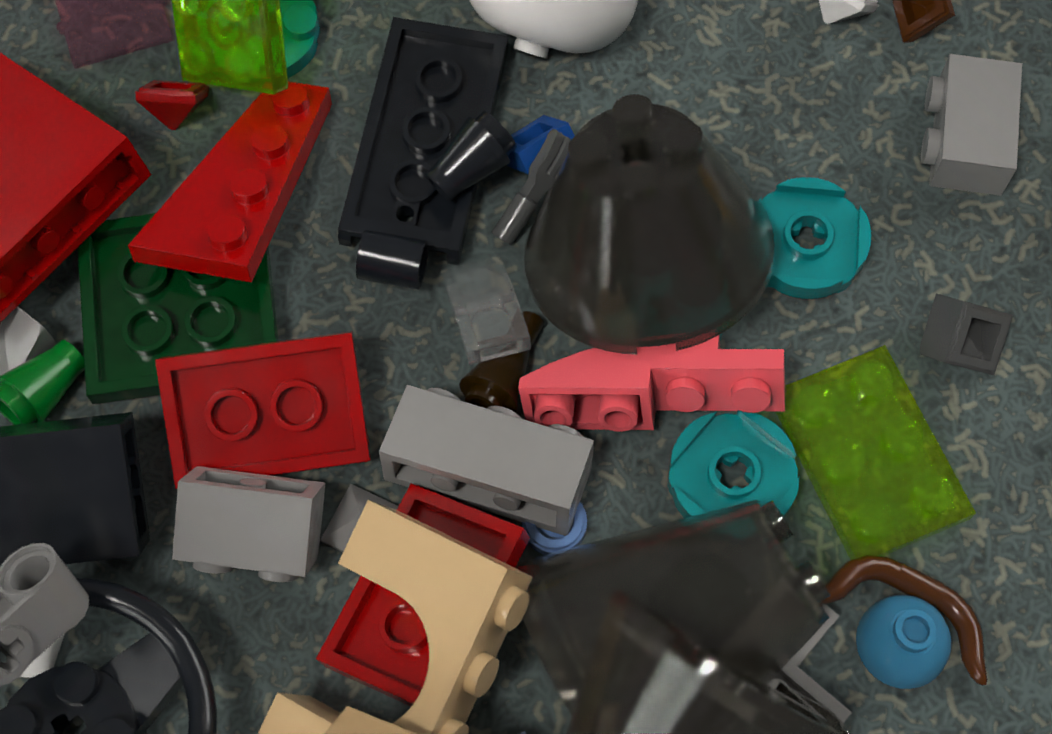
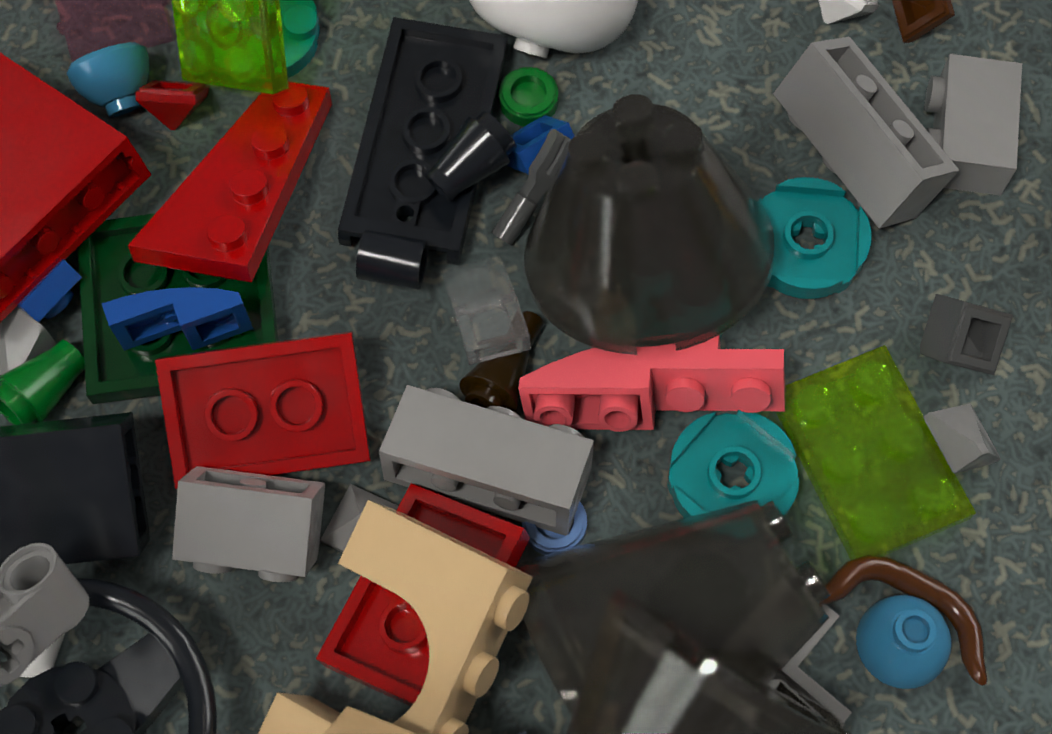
(51, 293): none -> blue plate
(112, 76): none -> dark azure brick
(201, 314): none -> blue slope
(528, 95): none -> green tile
(864, 131): none -> light grey brick
(961, 438): none -> light grey slope

